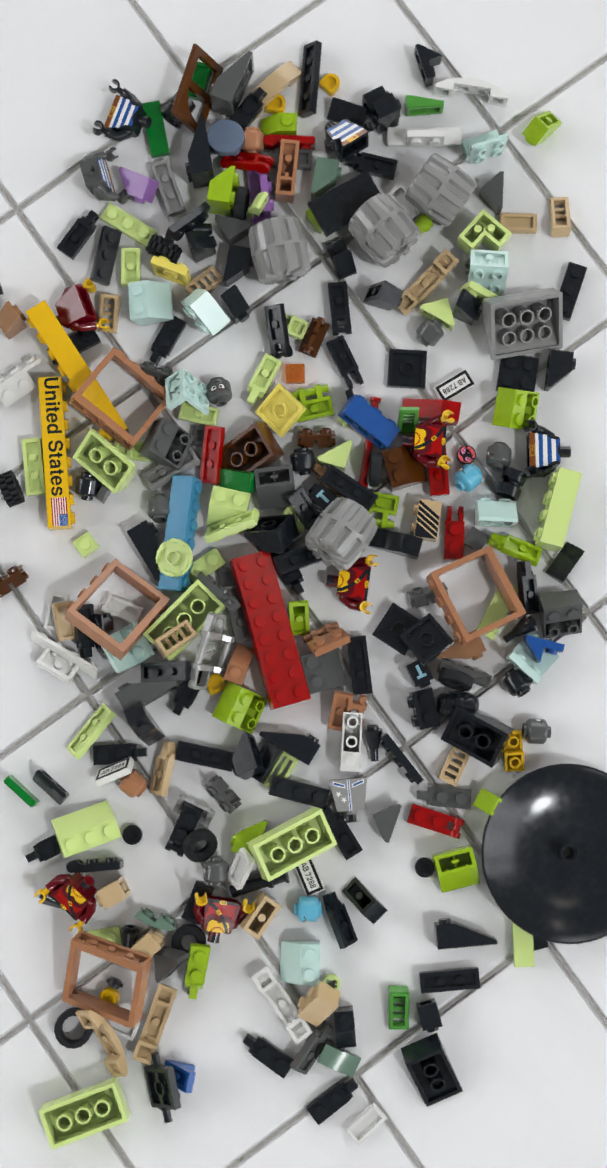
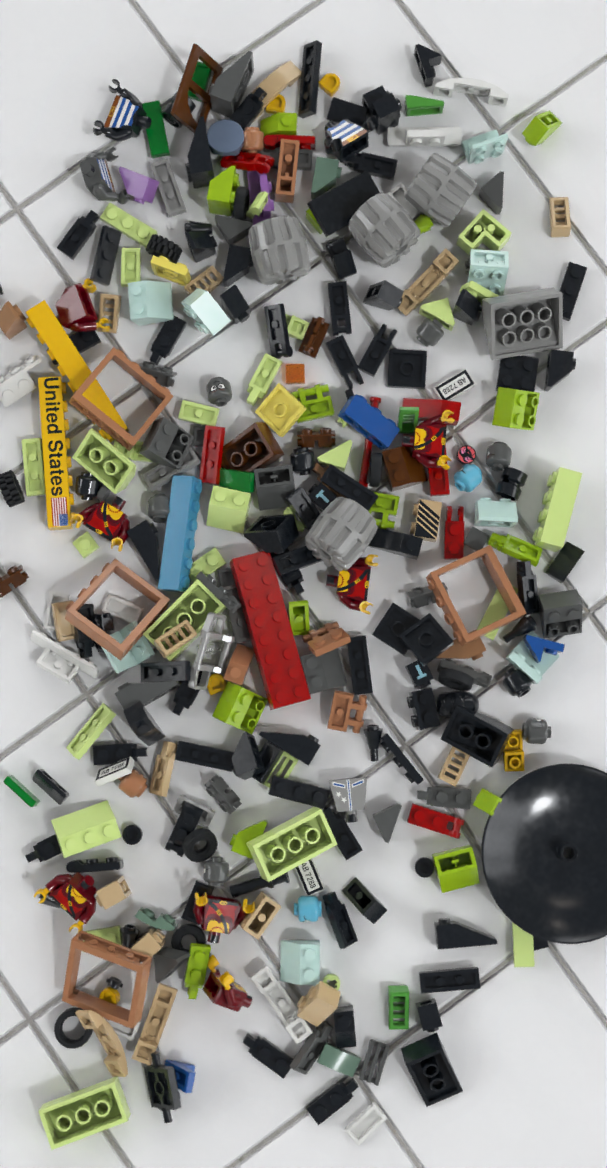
(106, 521): none -> torso
(174, 558): yellowish green tile -> none
(185, 387): light aqua bracket -> none
(187, 223): black plate -> none
(223, 989): none -> dark red torso
(232, 525): yellowish green plate -> none
(241, 868): white tile -> none
(351, 742): white slope -> none
(369, 1079): none -> dark grey tile
(376, 352): none -> black hinge
(519, 222): tan tile -> none
(543, 450): torso -> none

